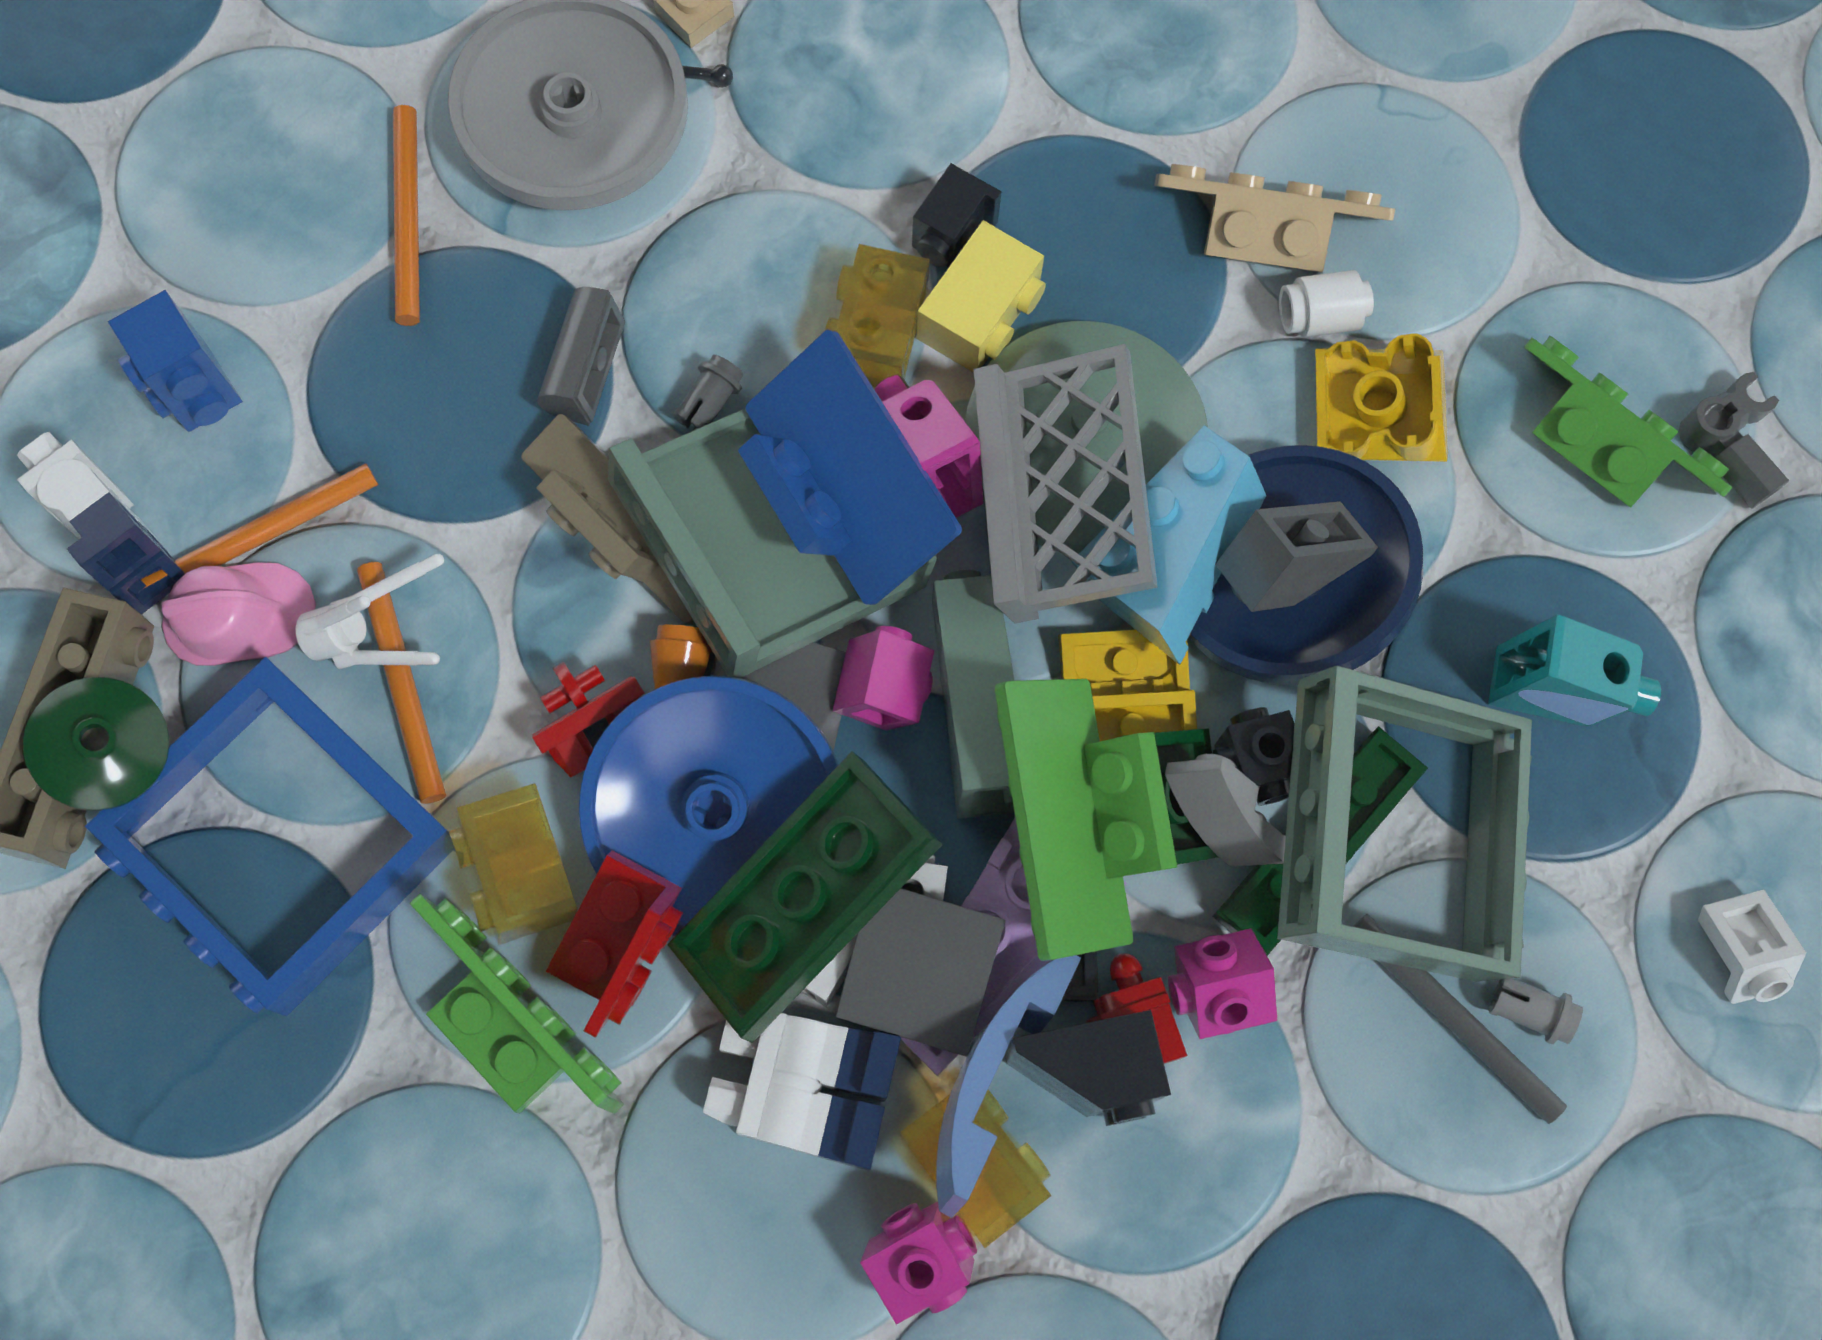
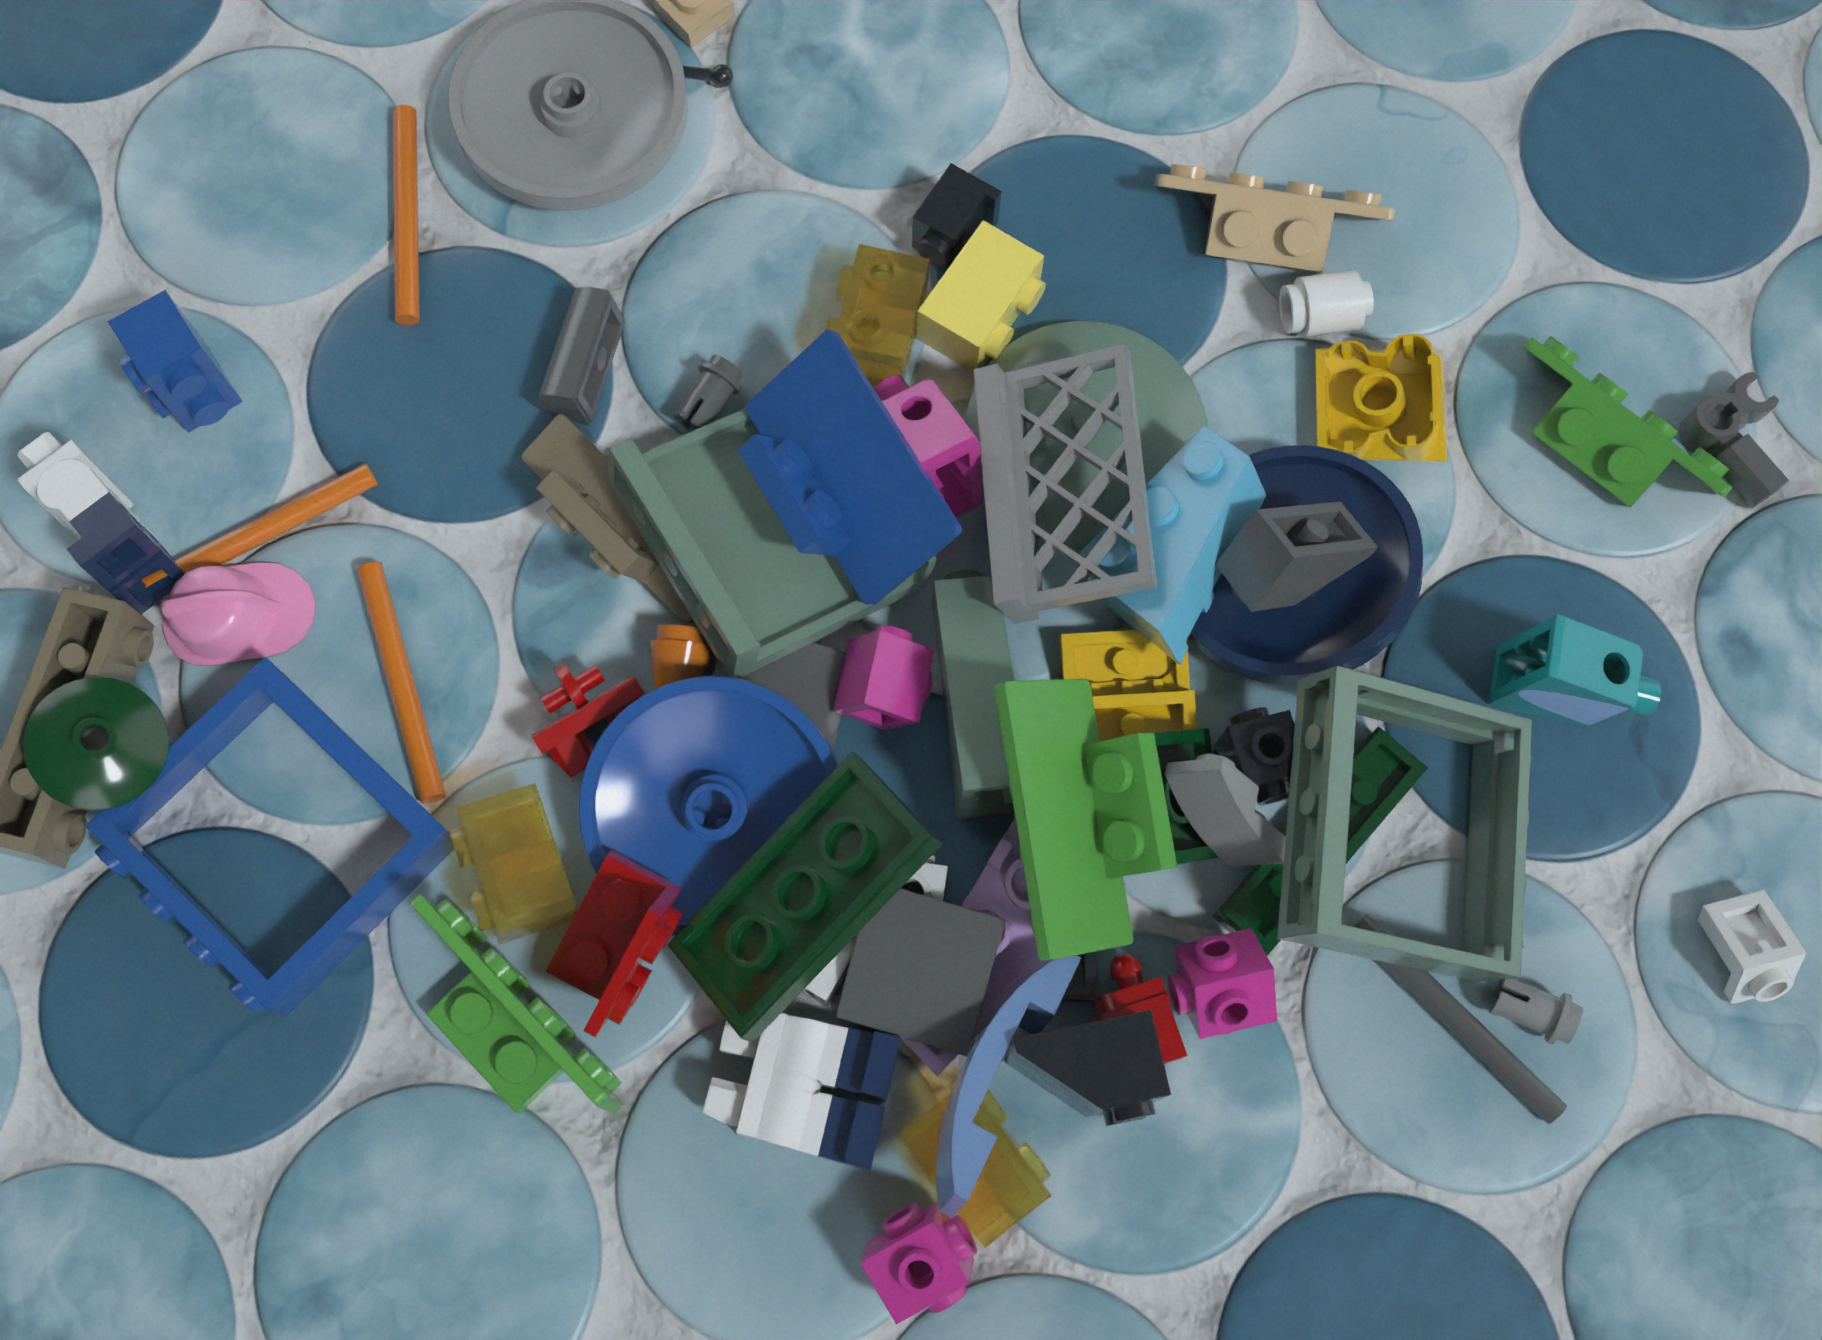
(340, 627): white plant -> none

